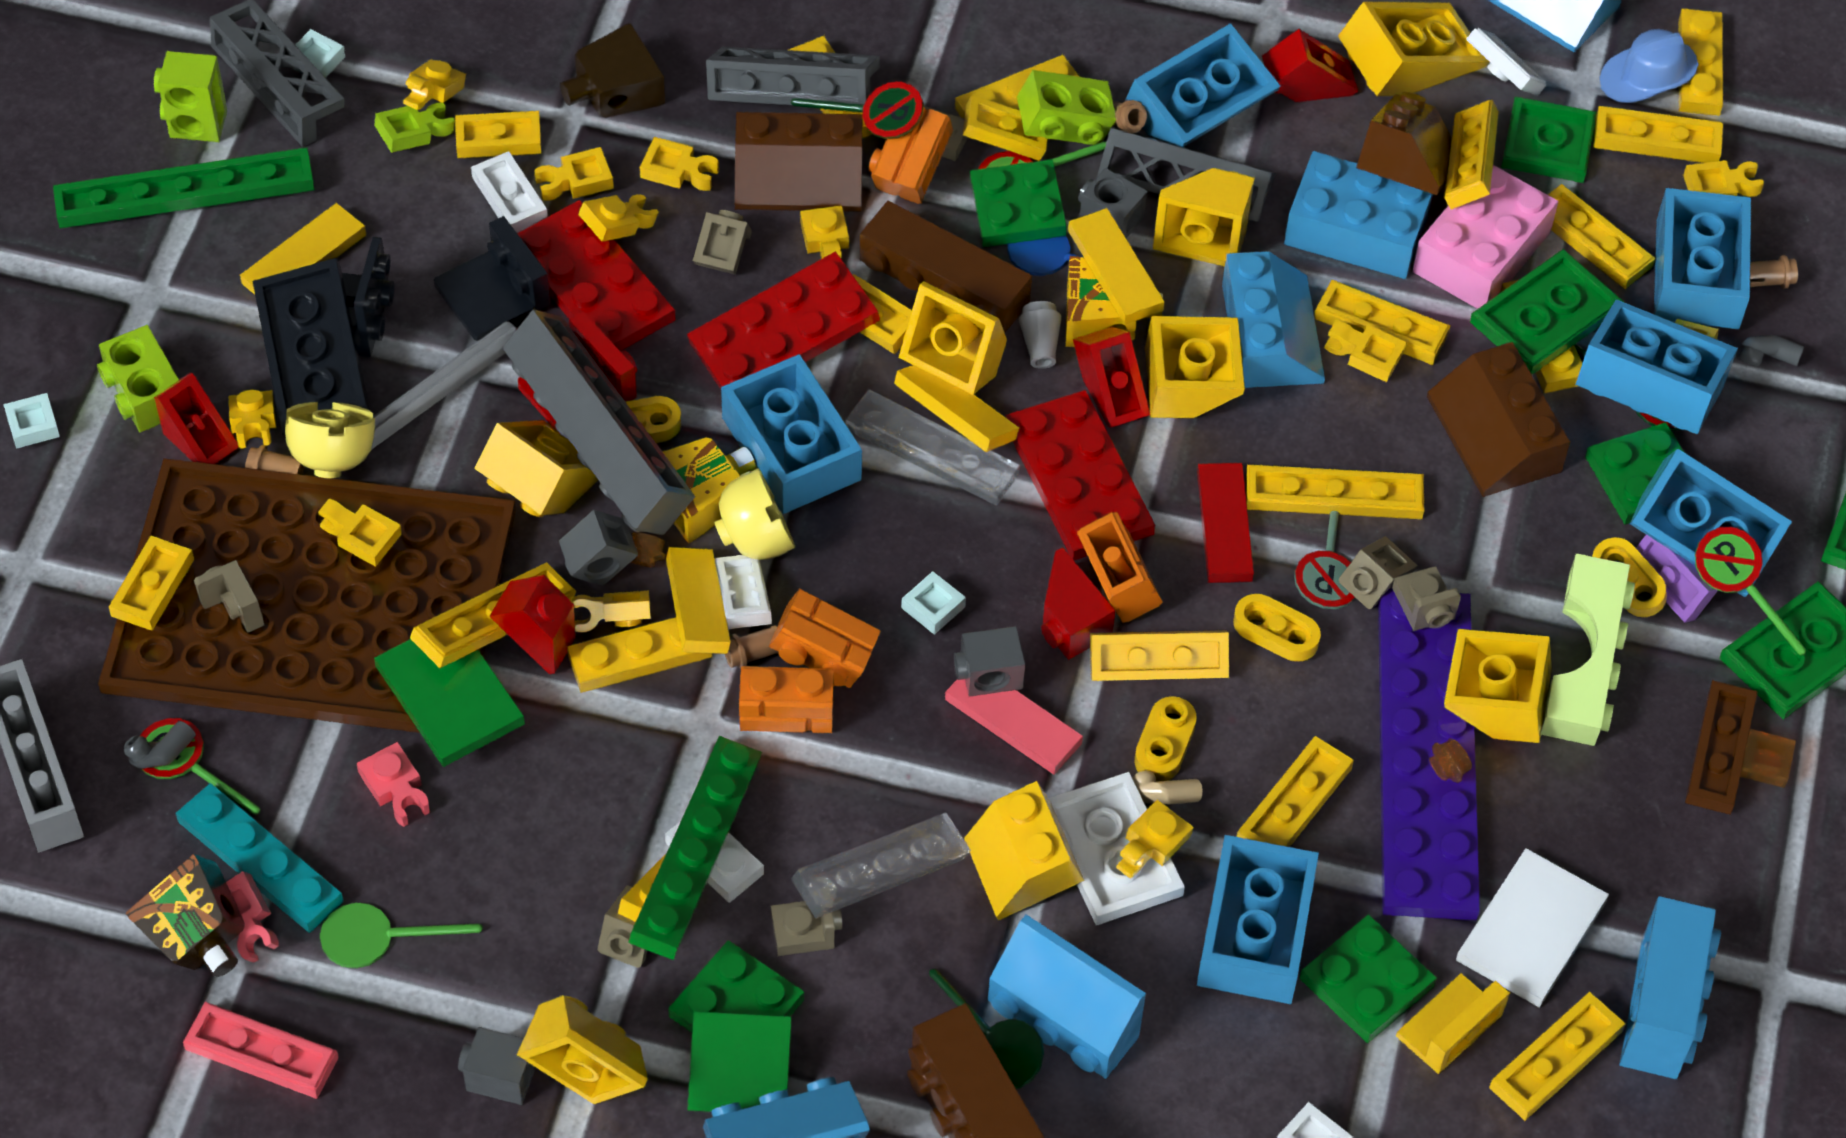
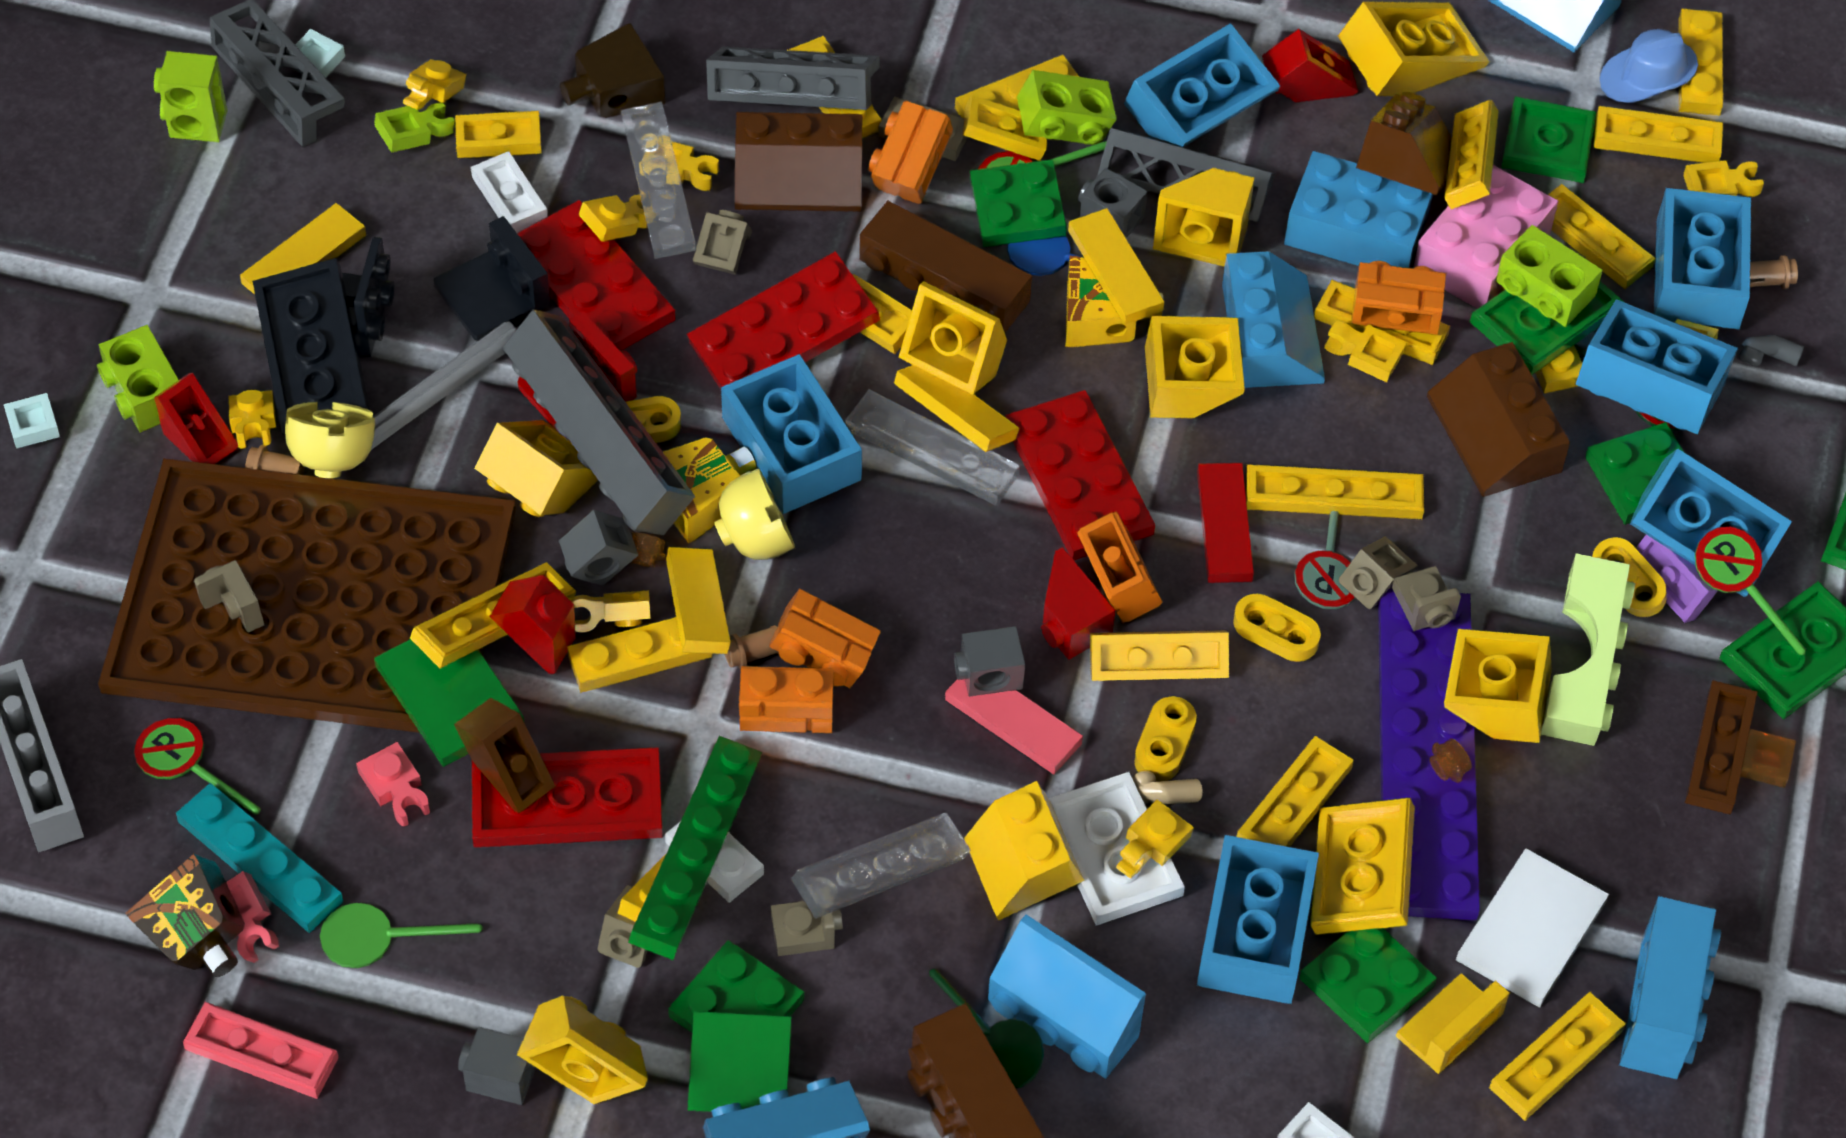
(151, 583): yellow plate -> none
(159, 753): dark grey arm -> none
(183, 187): green plate -> none
(360, 533): yellow plate -> none
(505, 753): none -> reddish brown slope
(579, 172): yellow plate -> none
(593, 799): none -> red plate
(658, 180): none -> clear plate
(743, 591): white plate -> none
(824, 230): yellow plate -> none
(887, 113): piece -> none
(933, 602): light aqua plate -> none
(1041, 330): light grey cone -> none
(1112, 375): red slope -> none
(1129, 116): medium nougat pin -> none
(1363, 866): none -> yellow tile
(1398, 297): none -> orange brick
(1506, 63): white plate -> none
(1548, 275): none -> lime brick

